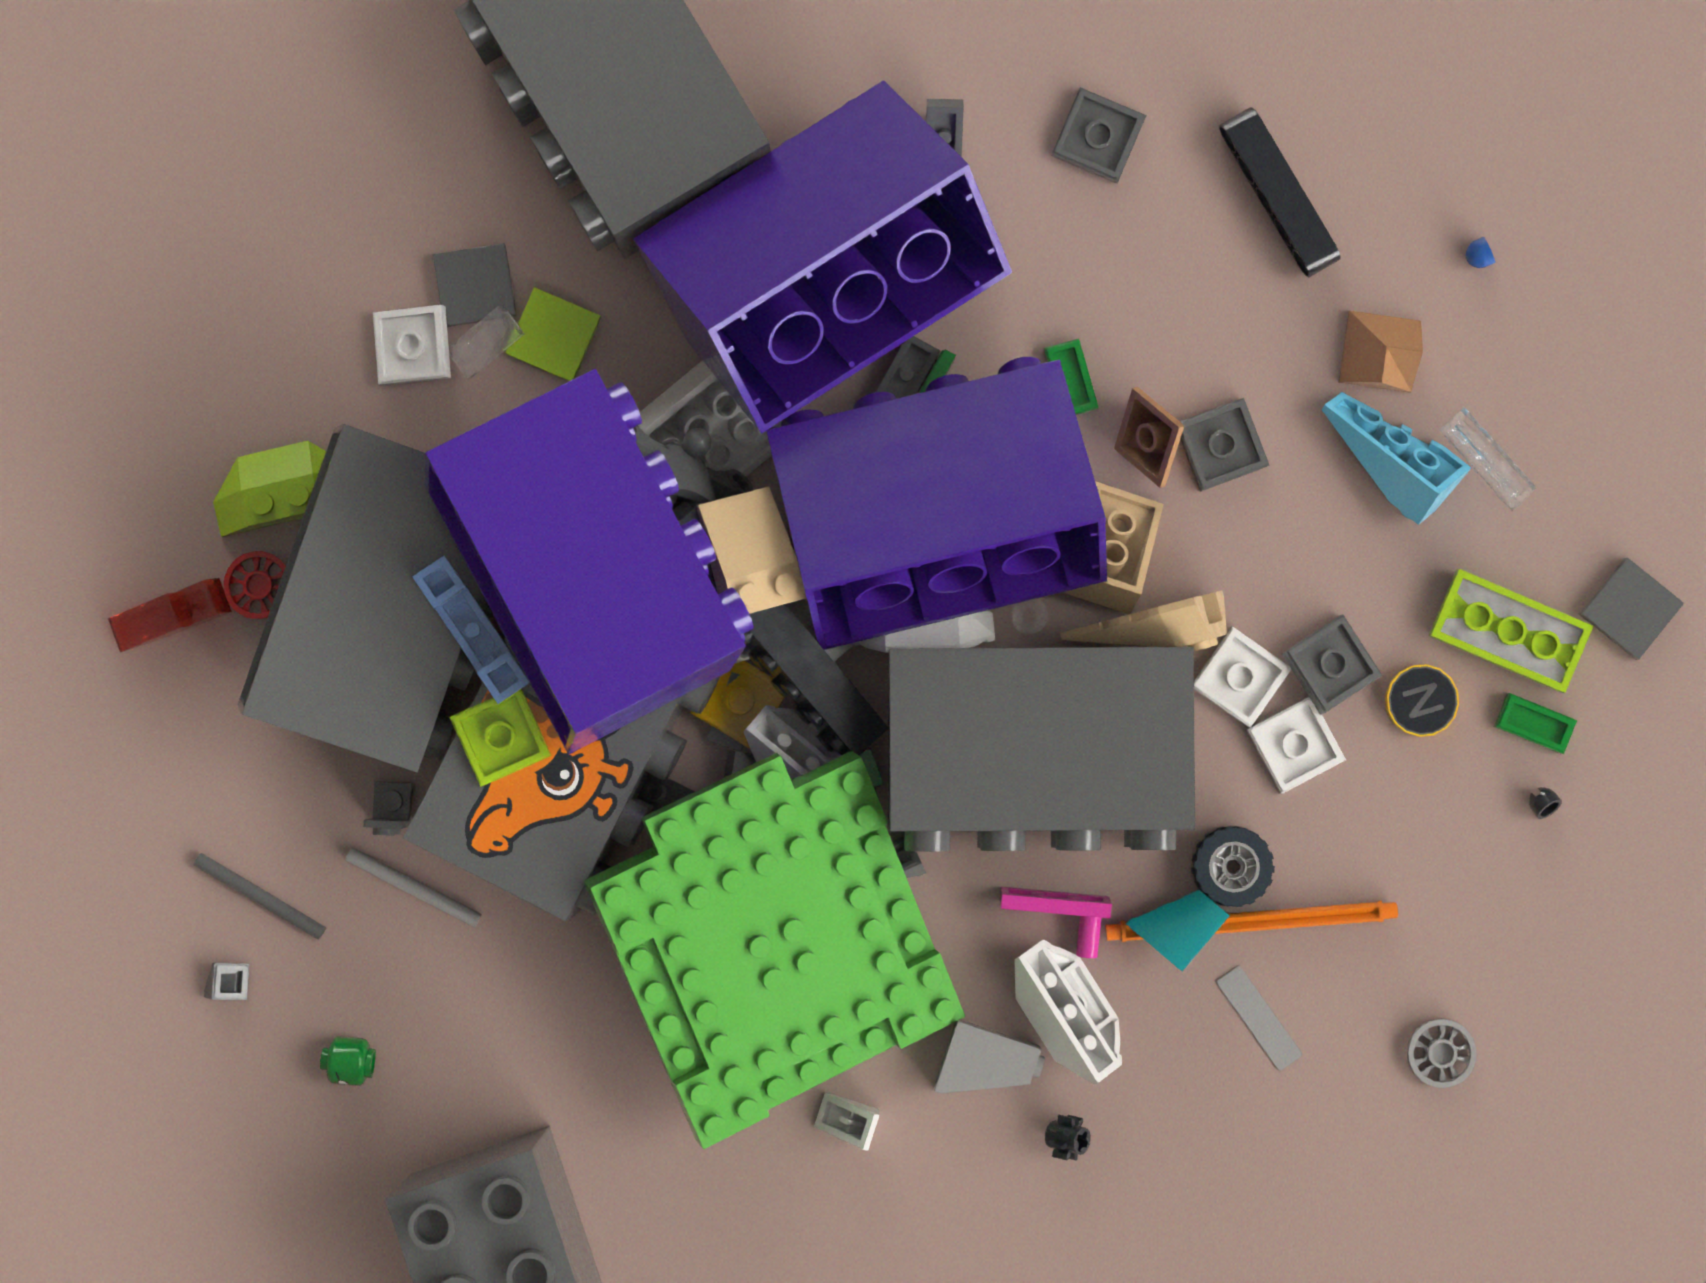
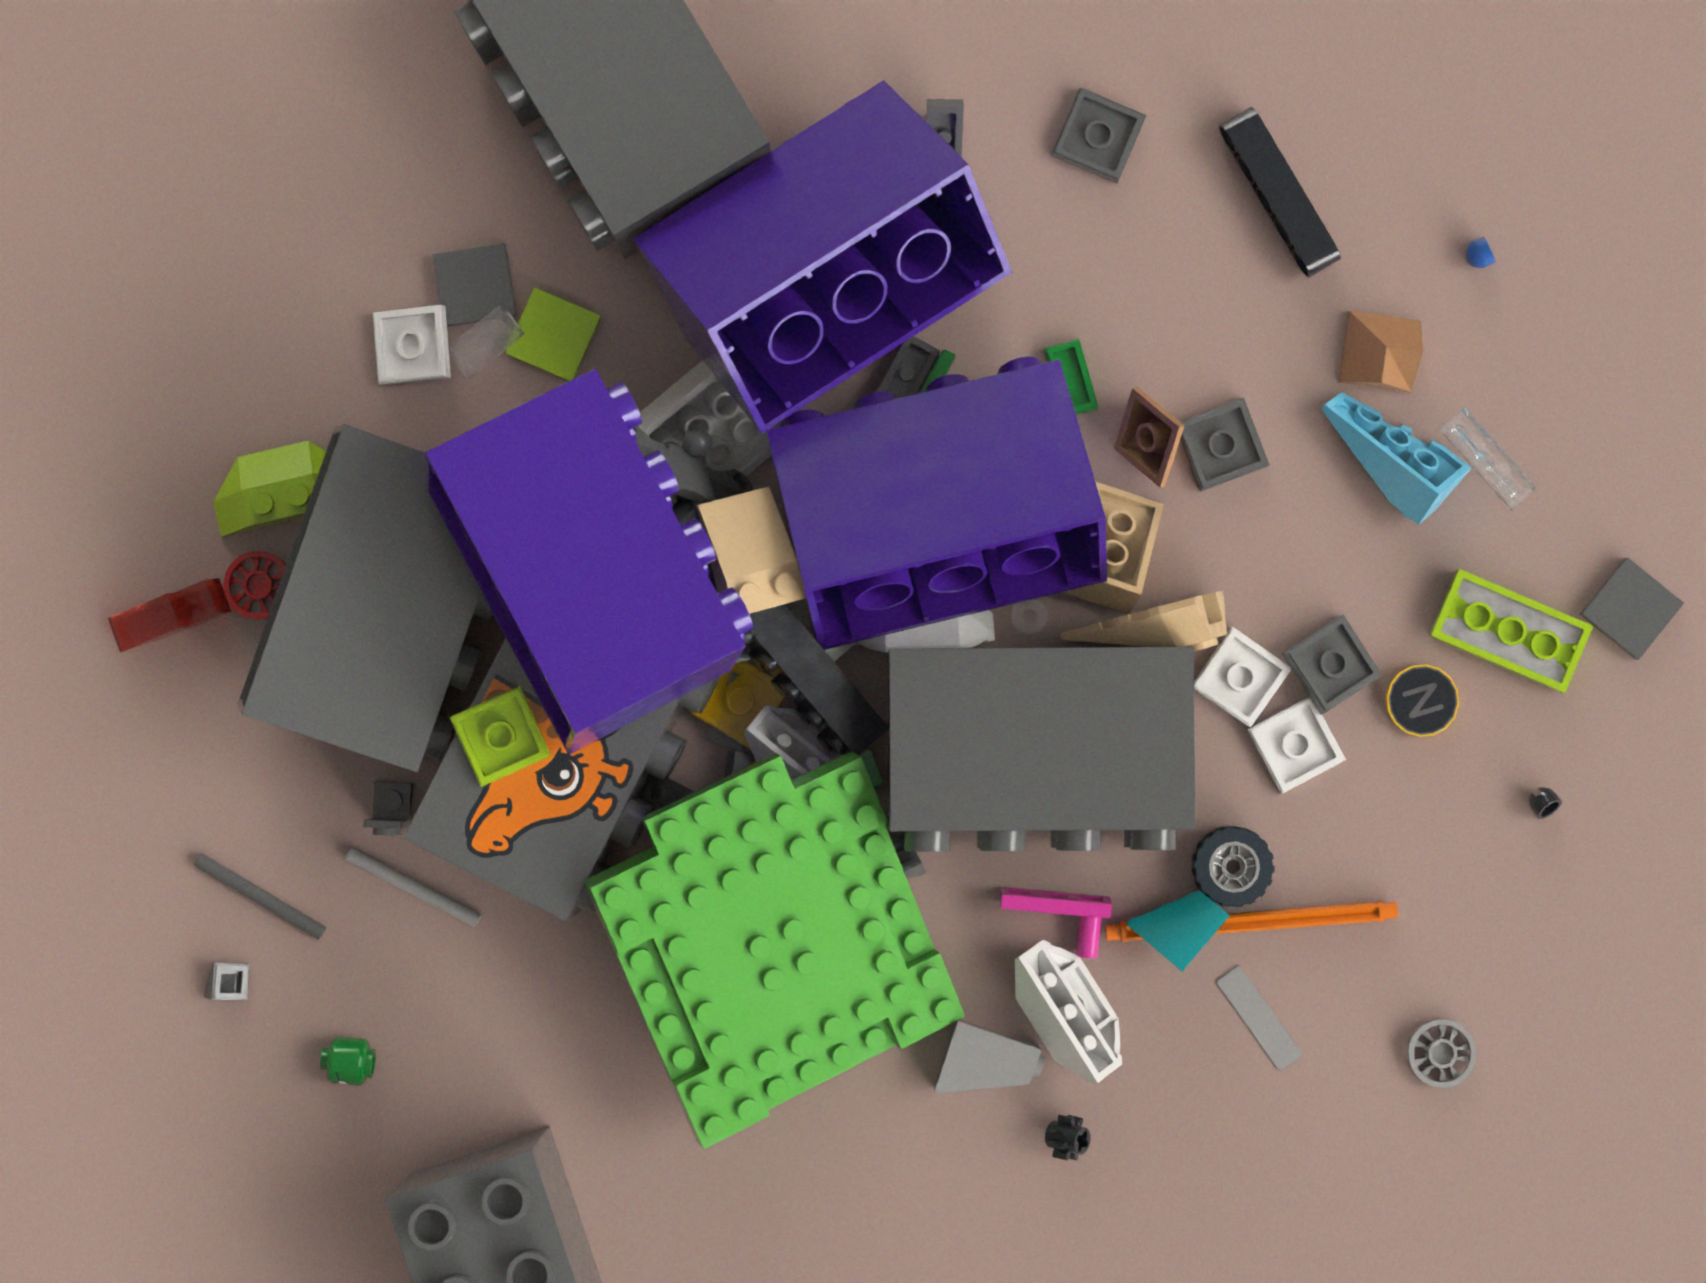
(471, 629): medium blue slope -> none
(847, 1120): white slope -> none
(1535, 723): green tile -> none

